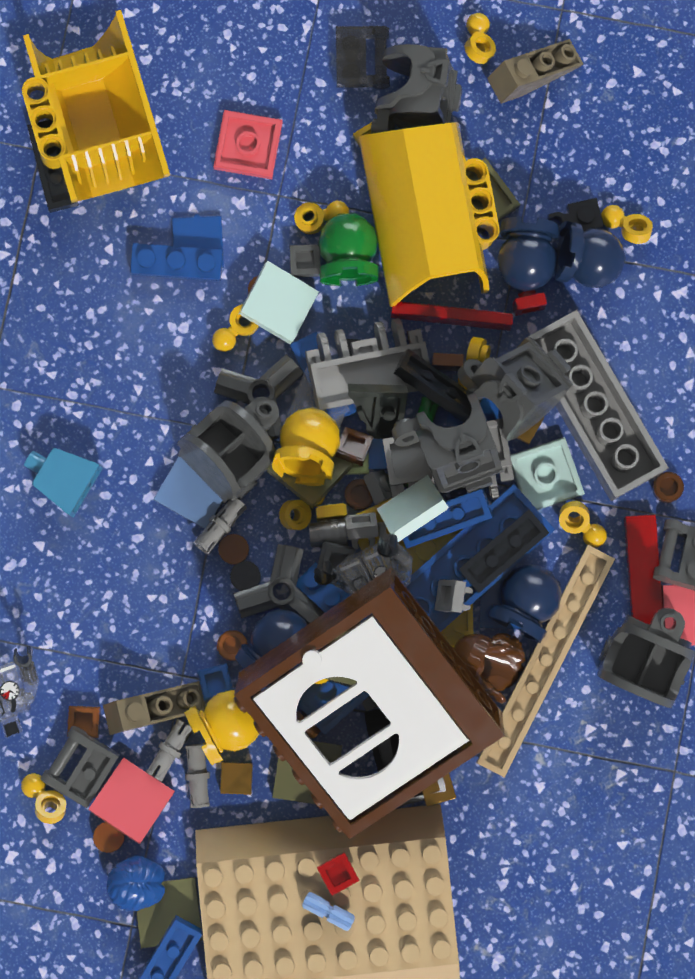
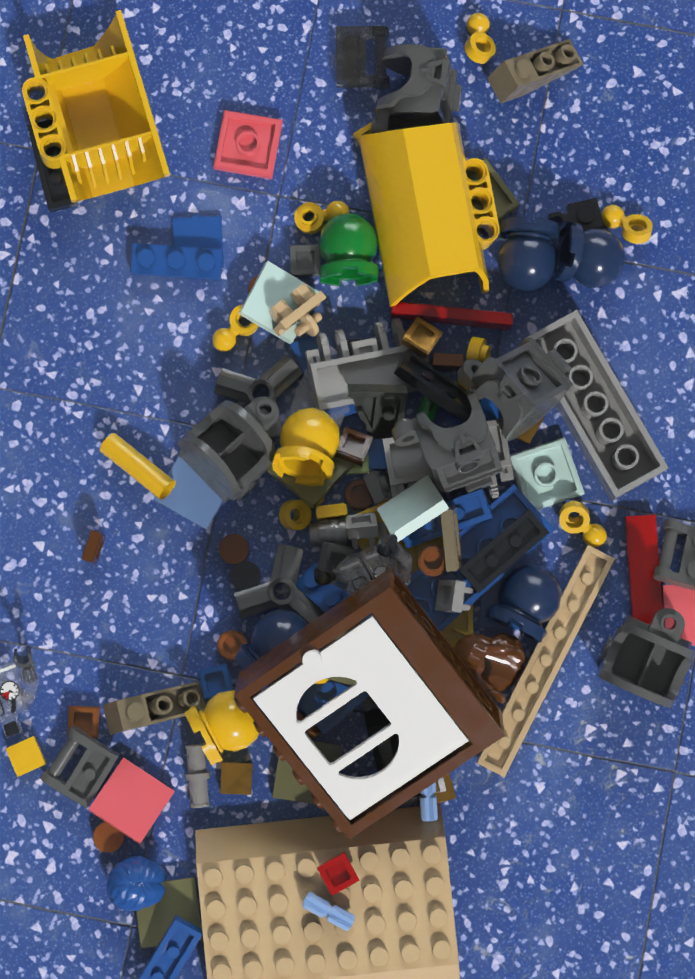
(26, 756): none -> yellow tile
(34, 787): yellow plate -> none
(63, 478): dark azure torso -> none
(93, 547): none -> reddish brown tile
(137, 466): none -> yellow piece
(169, 750): light grey pin -> none
(219, 525): light grey pin -> none
(307, 302): none -> tan hips
(421, 337): none -> pearl gold tile
(428, 804): none -> light blue piece
(432, 560): none -> dark orange tile
(451, 539): none -> dark tan tile
(529, 302): red plate -> none
(668, 487): reddish brown tile -> none

